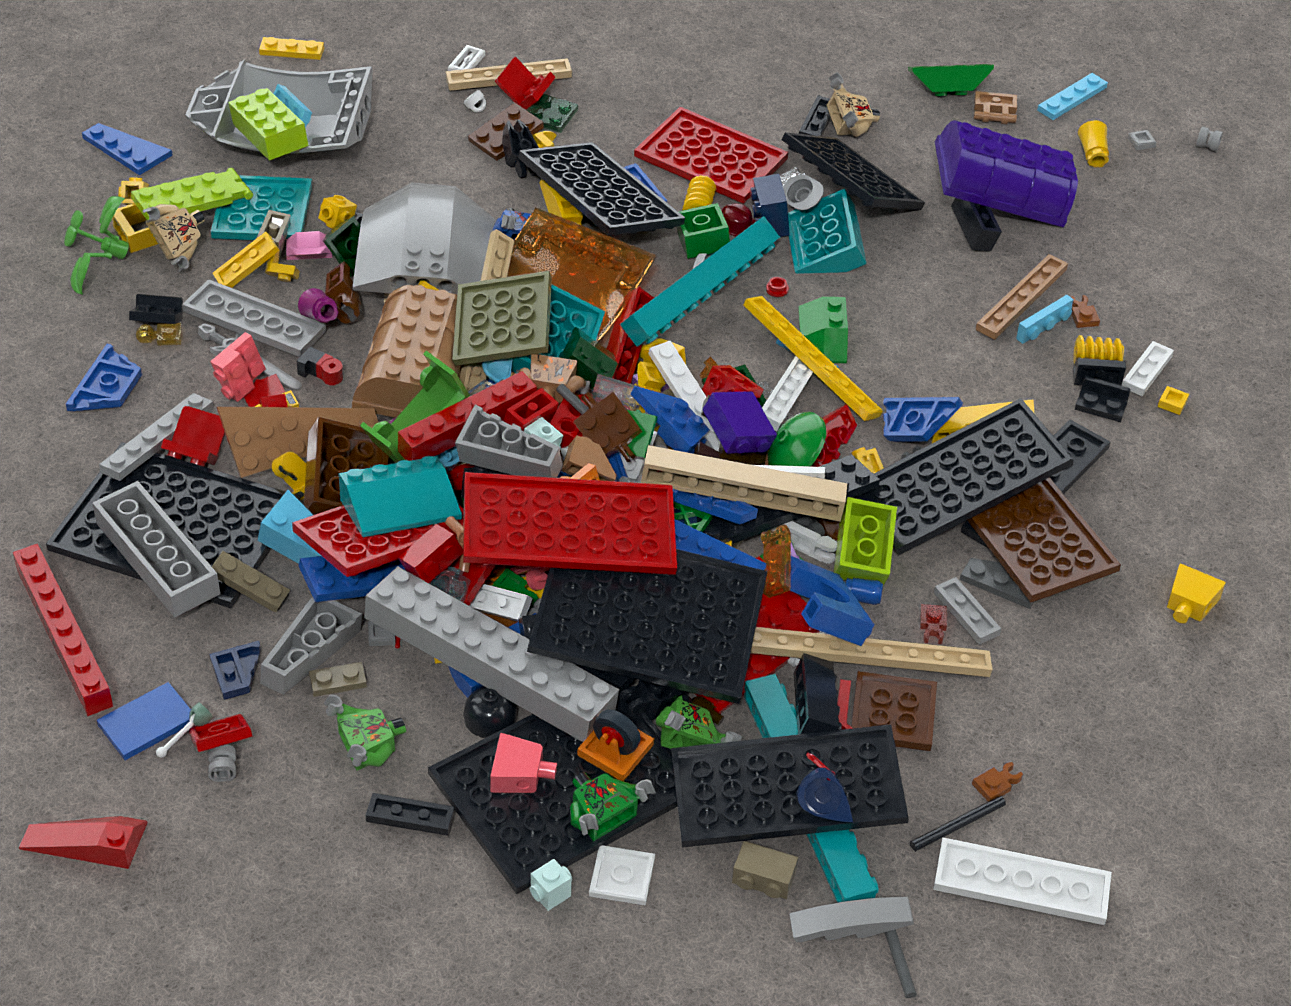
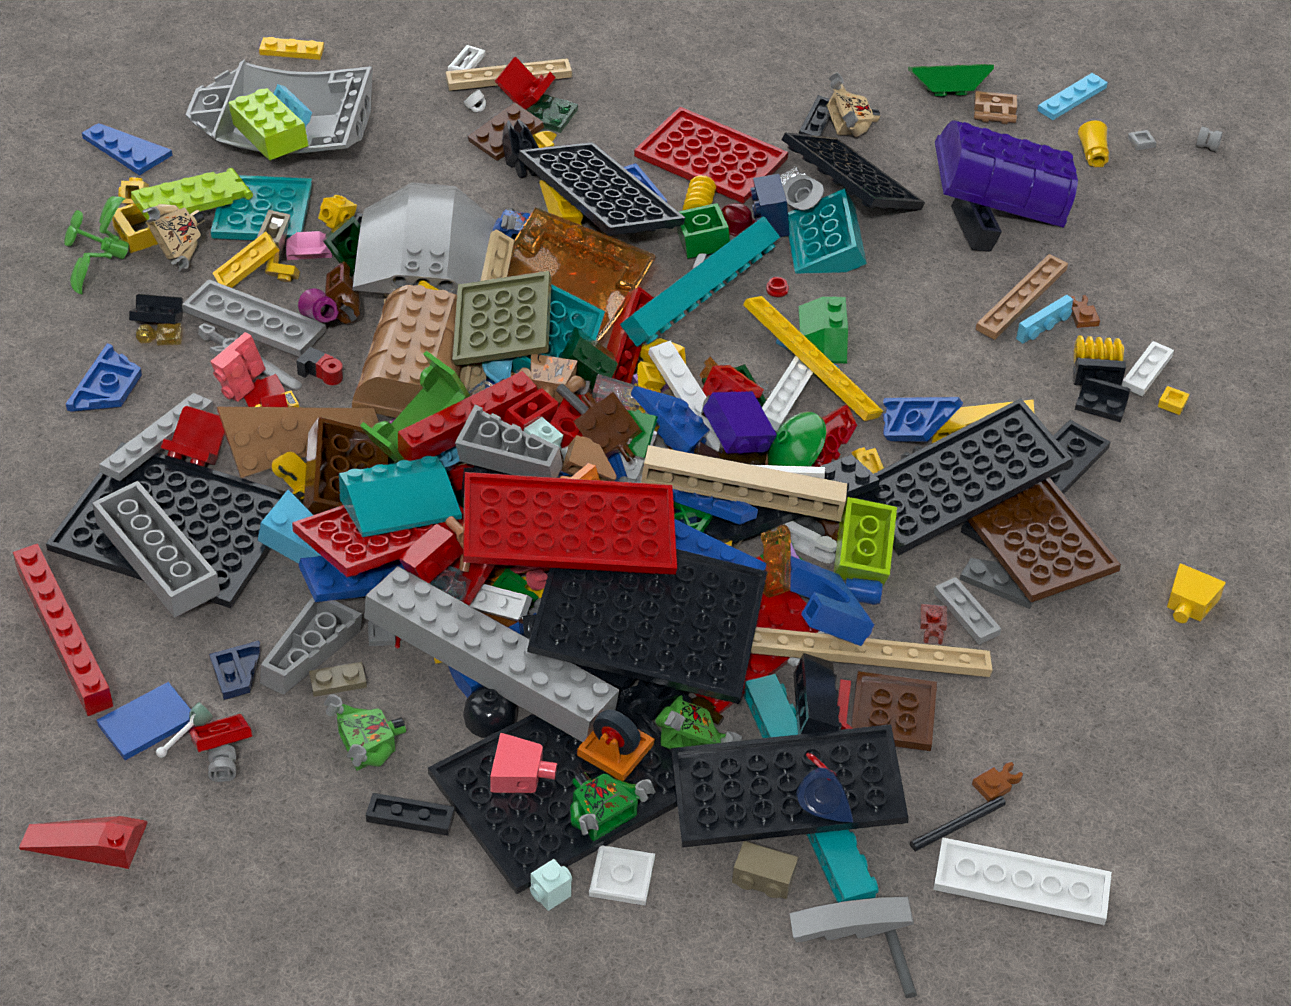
(250, 582): dark tan plate -> none

